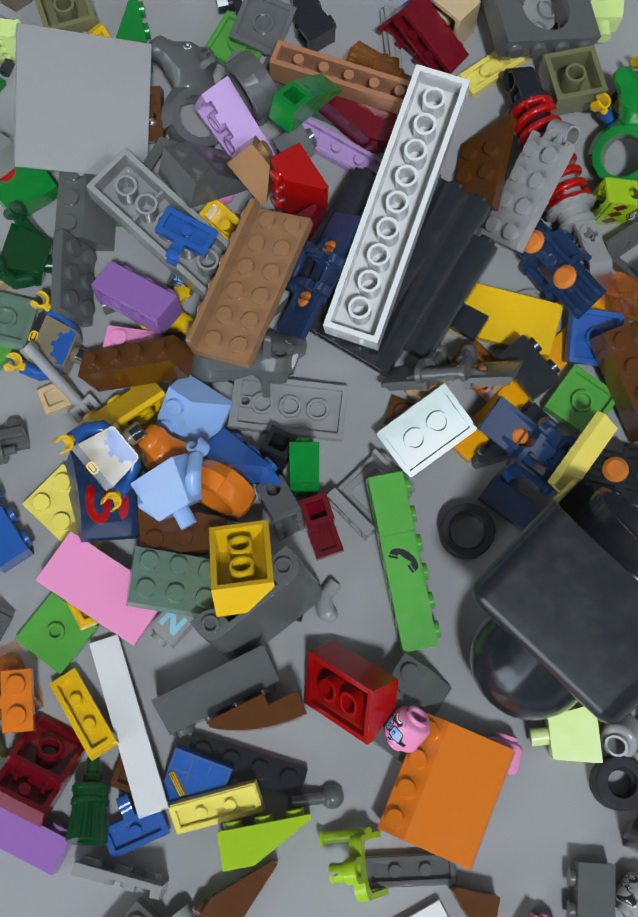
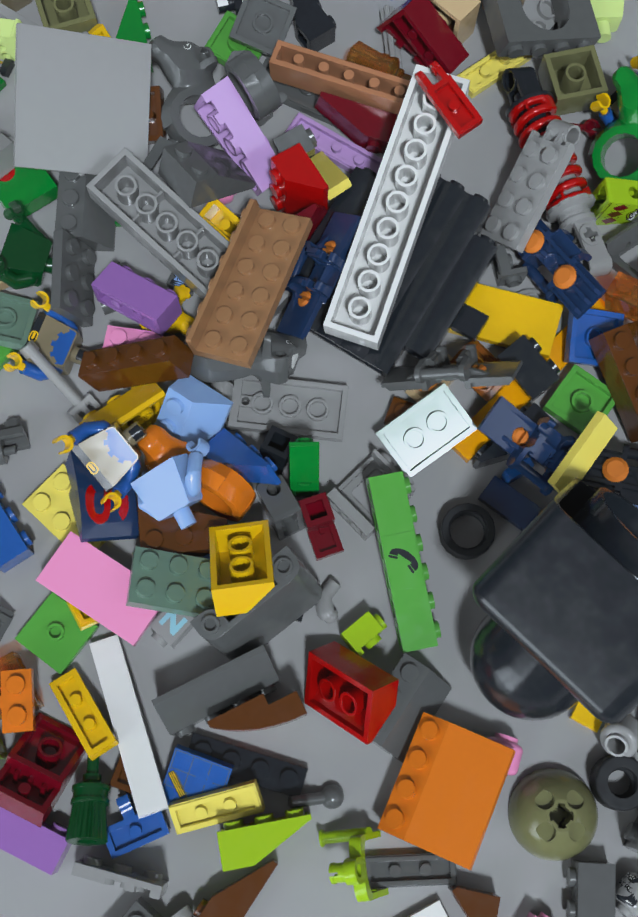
(53, 400): tan tile -> none
(185, 234): blue plate -> none
(252, 167): medium nougat slope -> none
(301, 99): green slope -> none
(333, 176): none -> light yellow tile
(364, 633): none -> lime brick
(407, 729): bright pink head -> none
(449, 101): none -> red hinge
(485, 161): reddish brown wing -> none
(503, 269): none -> dark grey bracket
(536, 814): none -> olive piece
(570, 736): yellowish green torso -> none
(588, 126): none -> dark red hand

